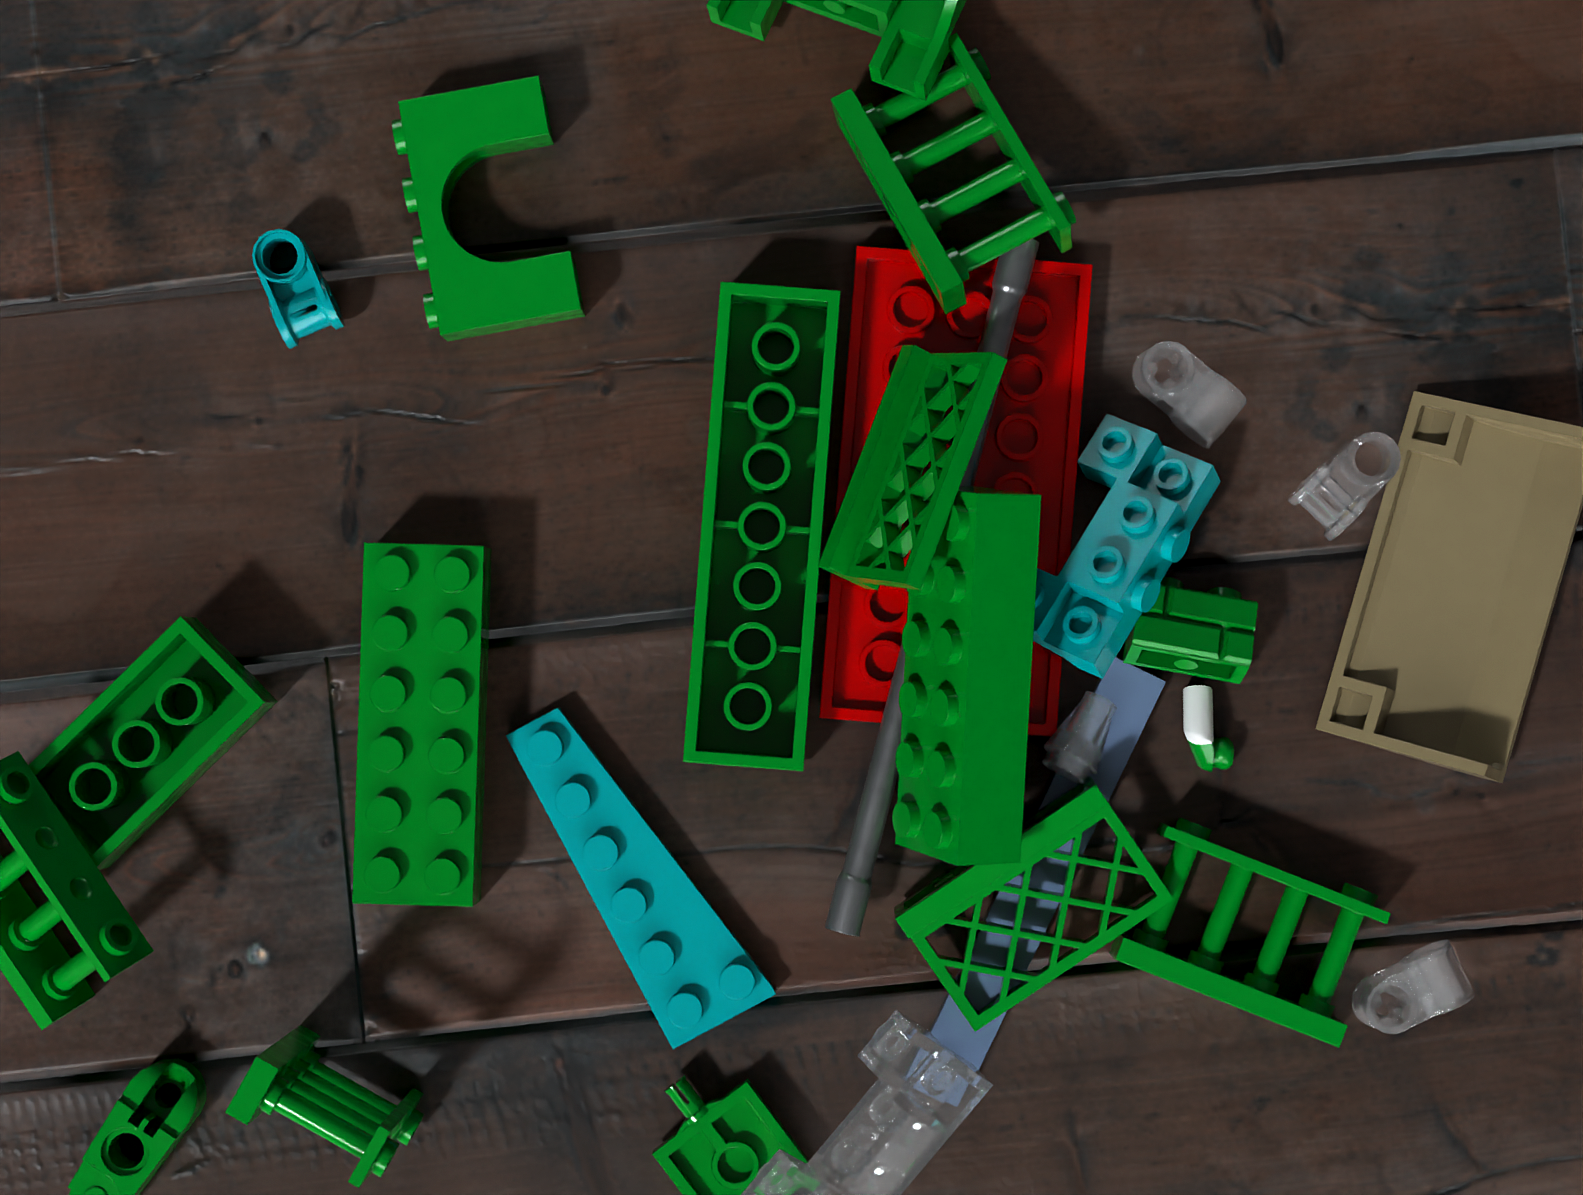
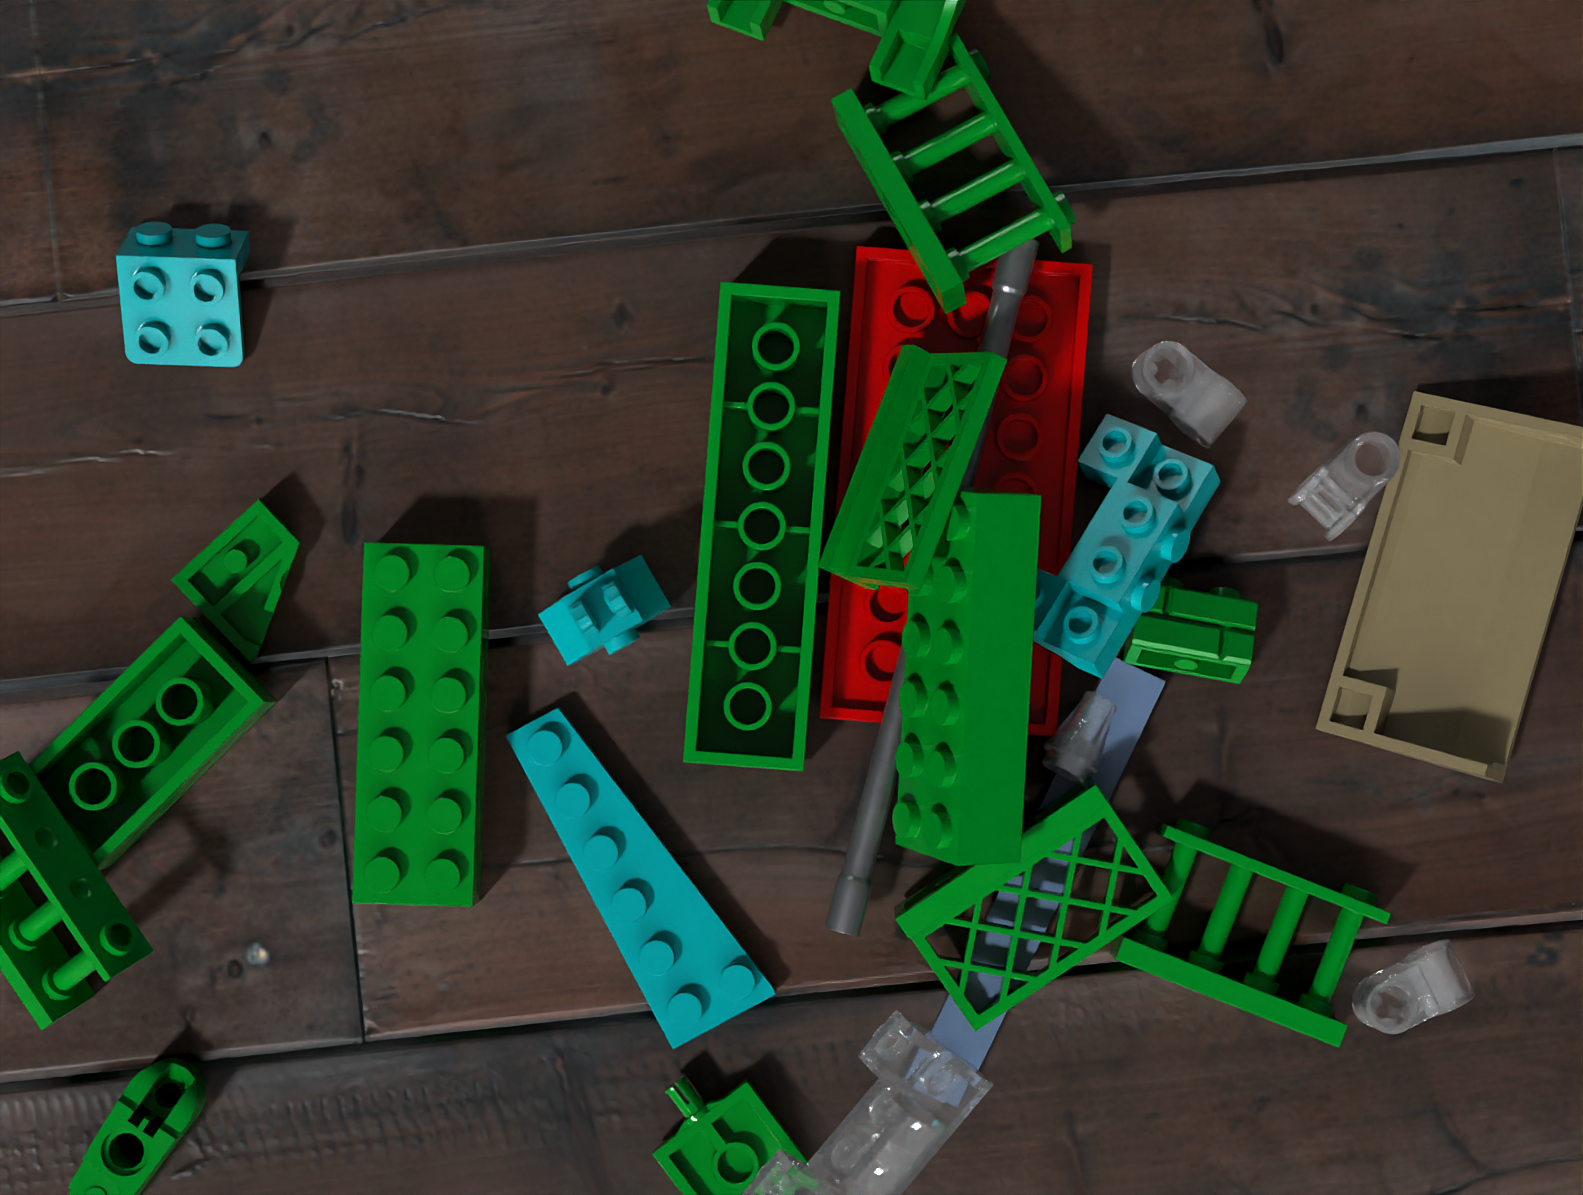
(182, 294): none -> teal bracket
(242, 576): none -> green wing
(295, 291): teal piece -> none
(329, 1104): green fence -> none
(442, 141): green arch -> none
(604, 610): none -> teal hinge
(1199, 730): arm -> none

